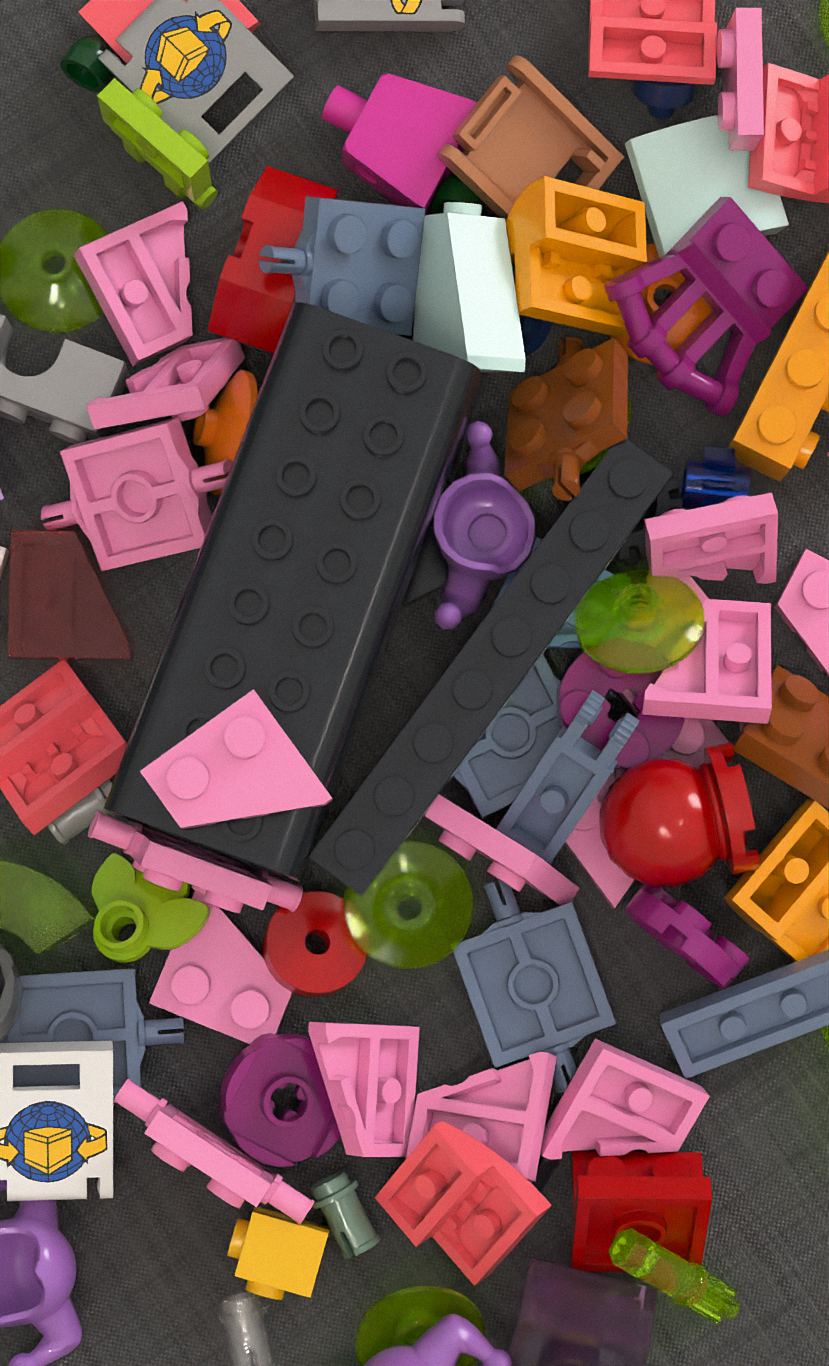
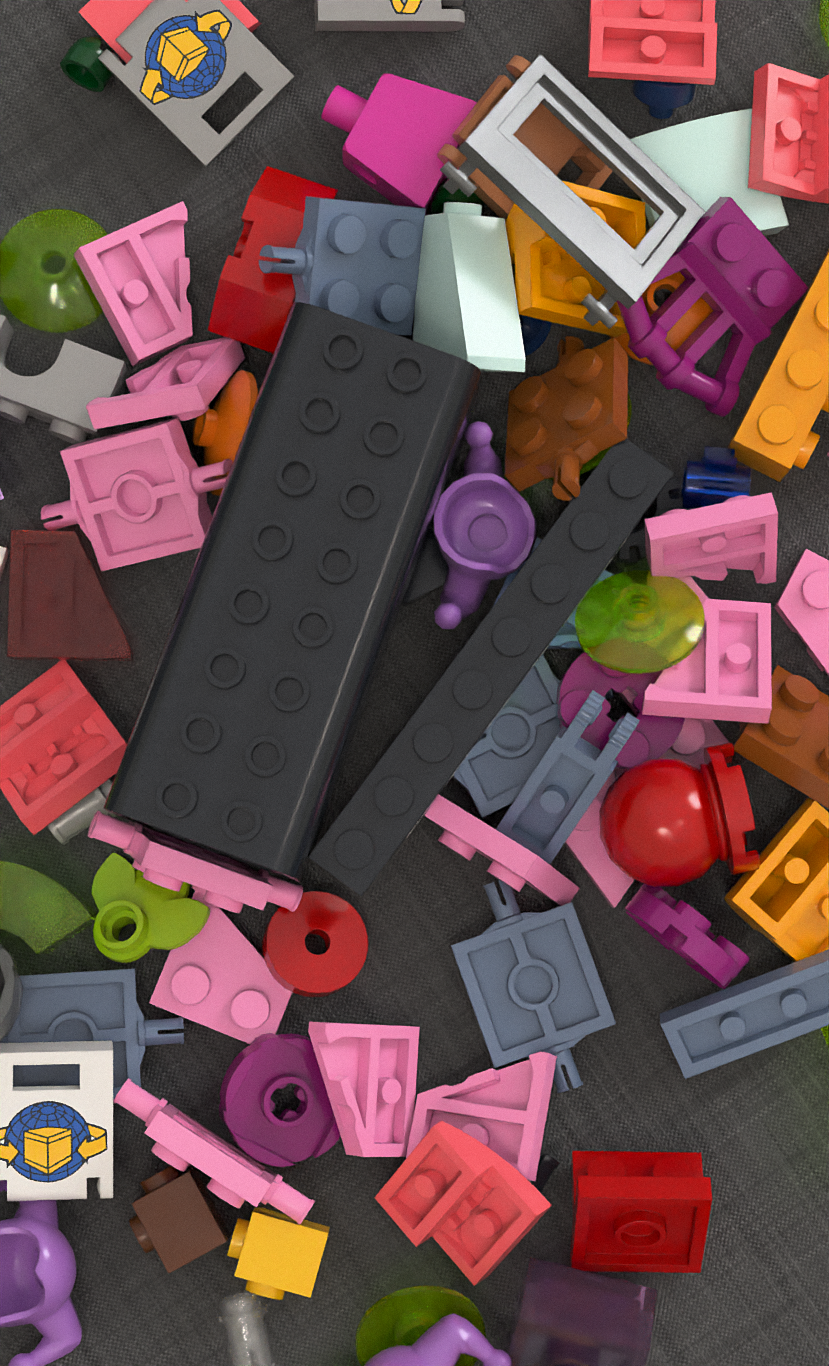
(148, 138): lime plate -> none
(177, 1218): none -> reddish brown brick
(234, 770): bright pink wing -> none
(344, 1213): sand green pin -> none
(446, 913): clear neon green dish -> none
(557, 208): none -> piece
(622, 1106): bright pink wing -> none
(682, 1281): clear neon green piece -> none
(742, 79): bright pink wing -> none

